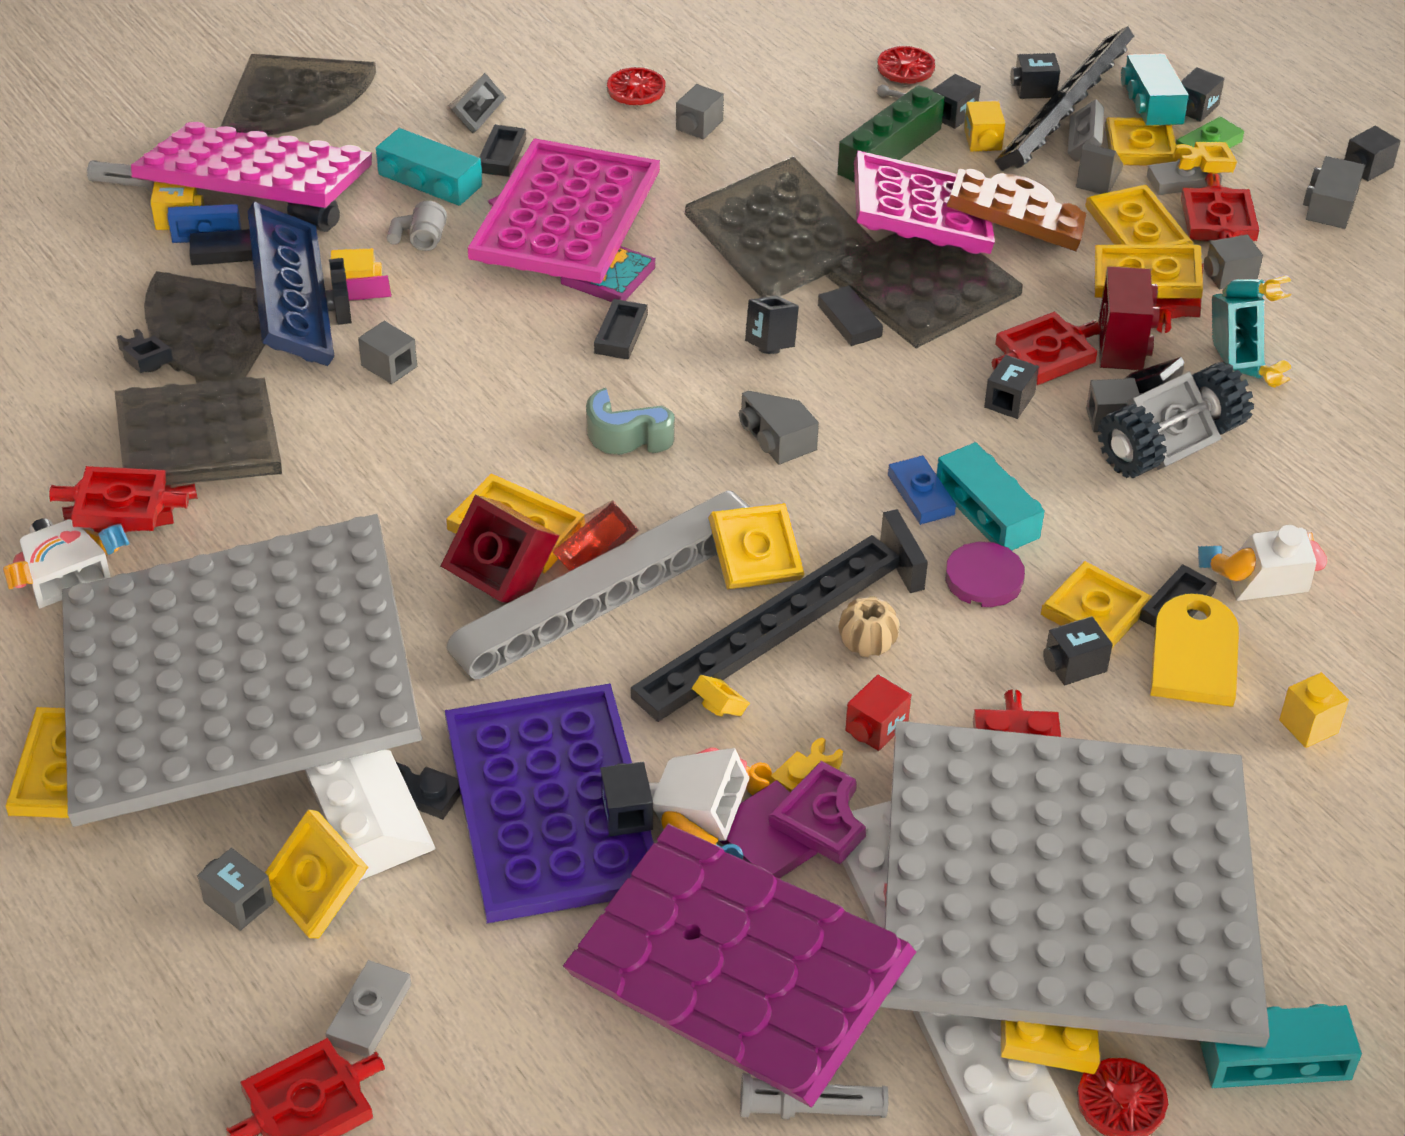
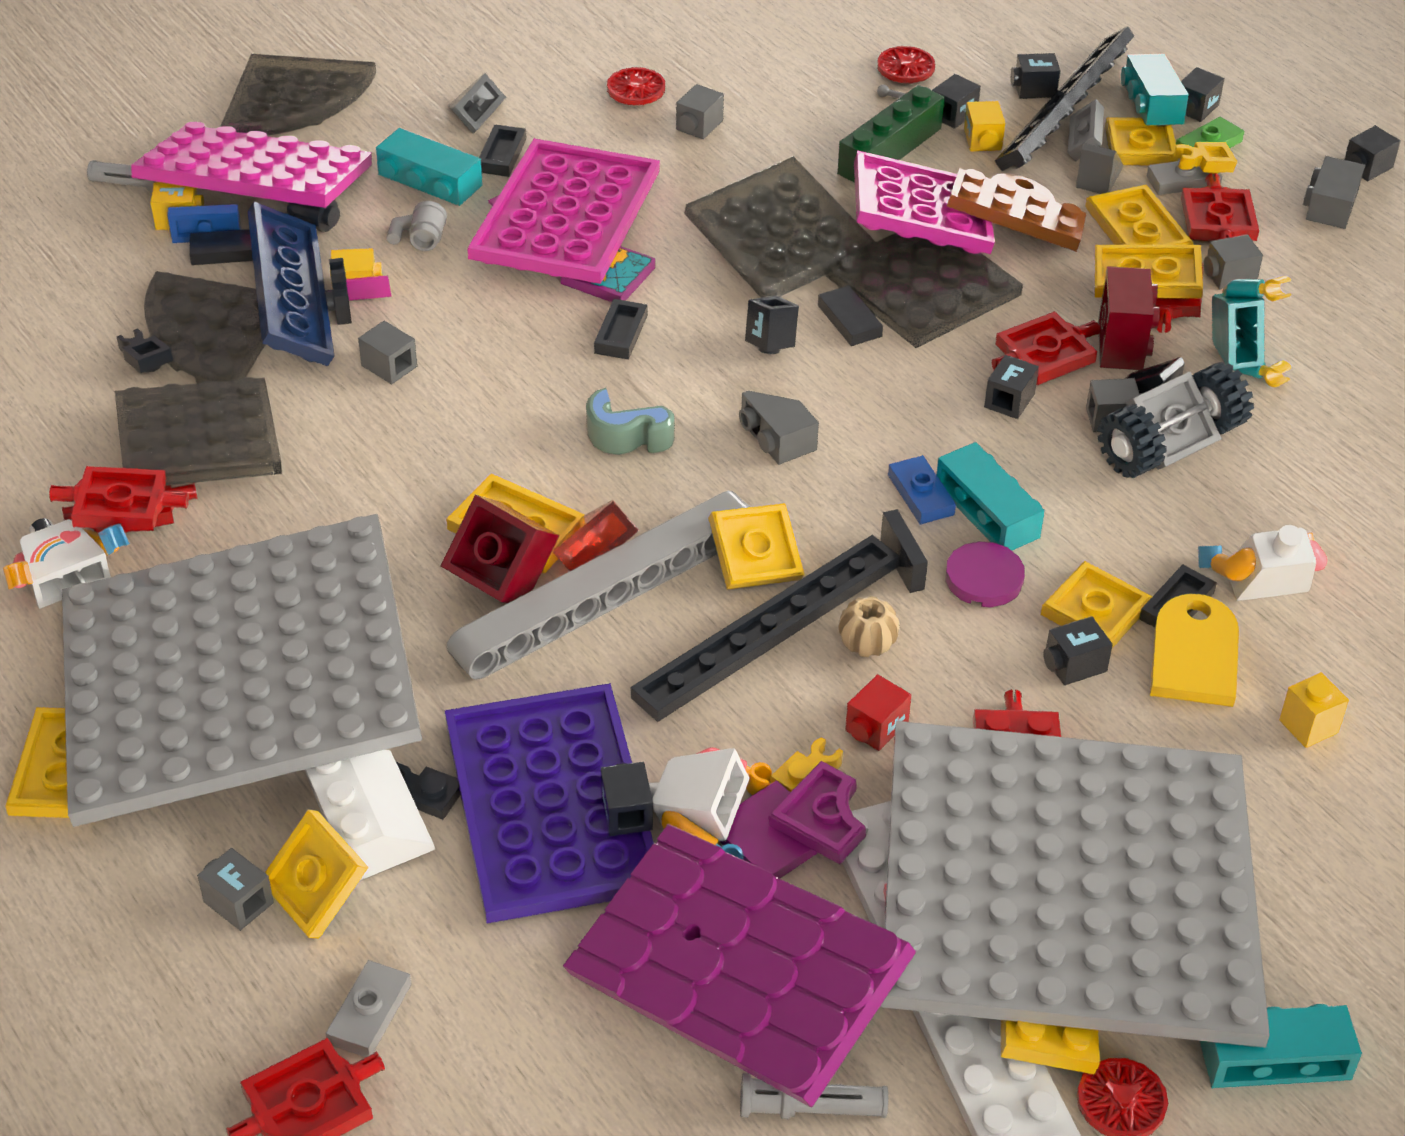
(719, 696): yellow plate -> none

